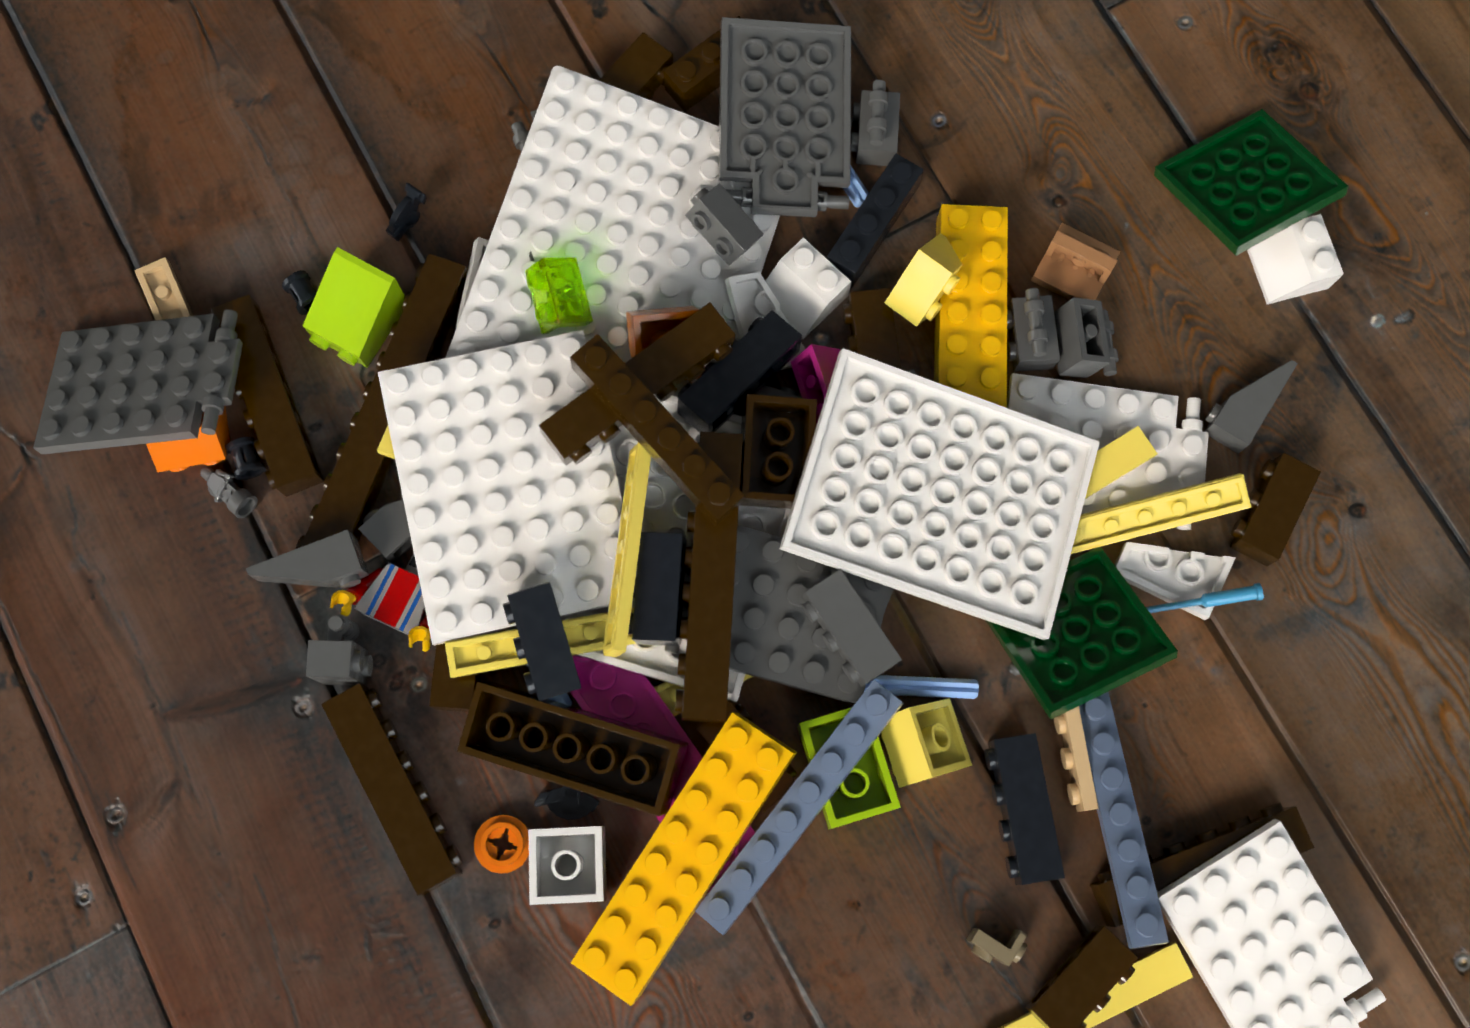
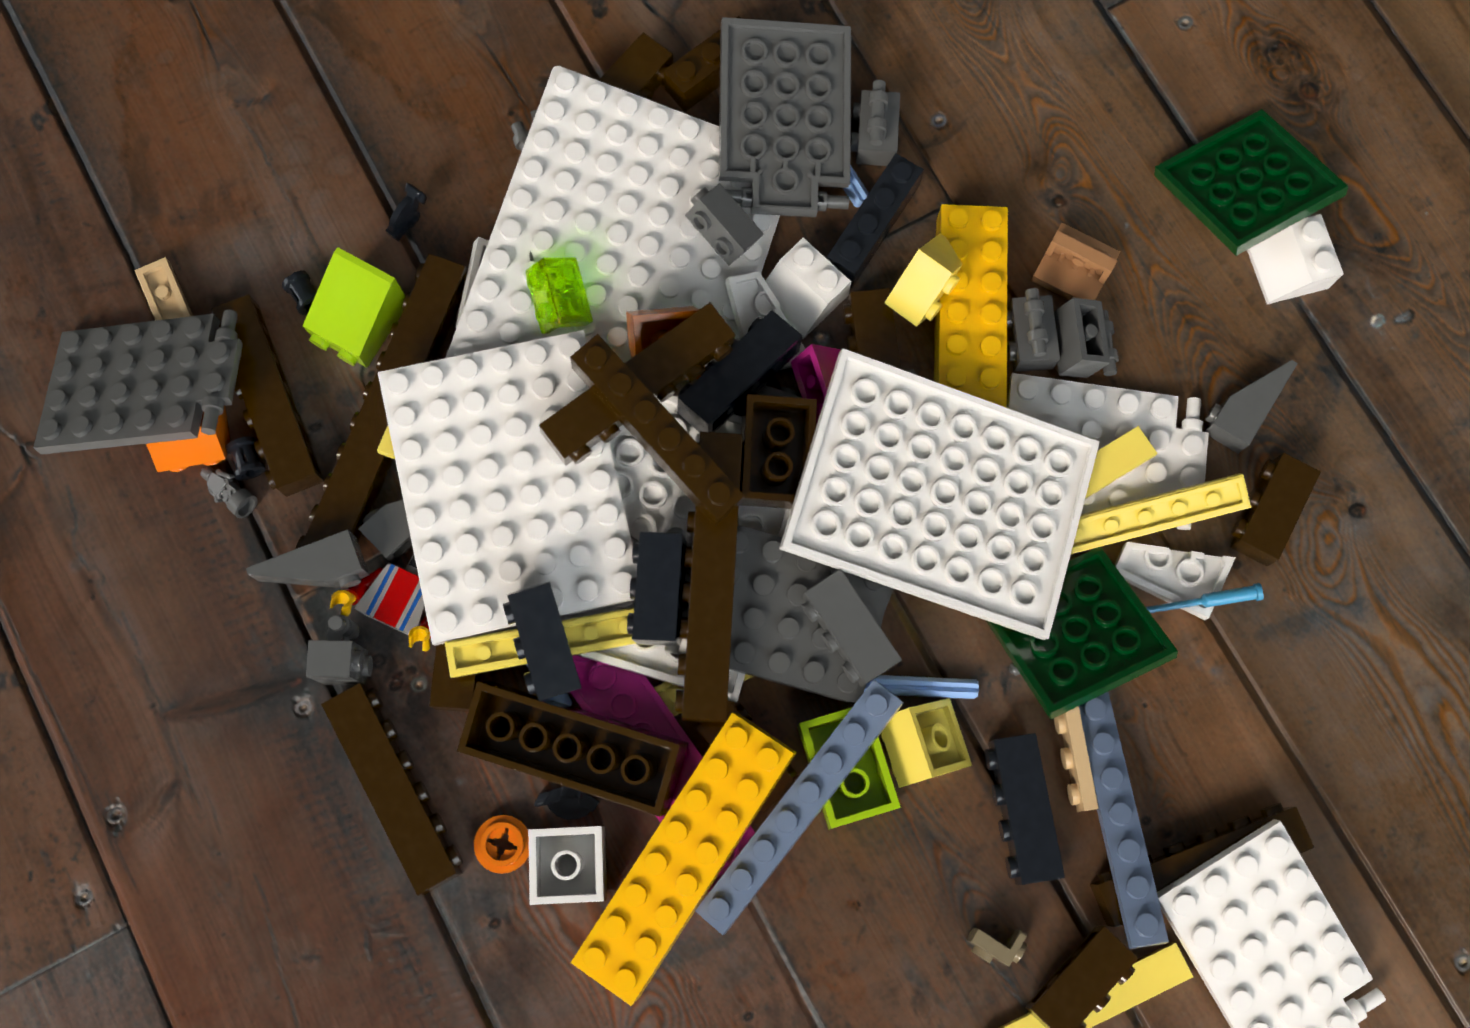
(627, 552): light yellow tile -> none

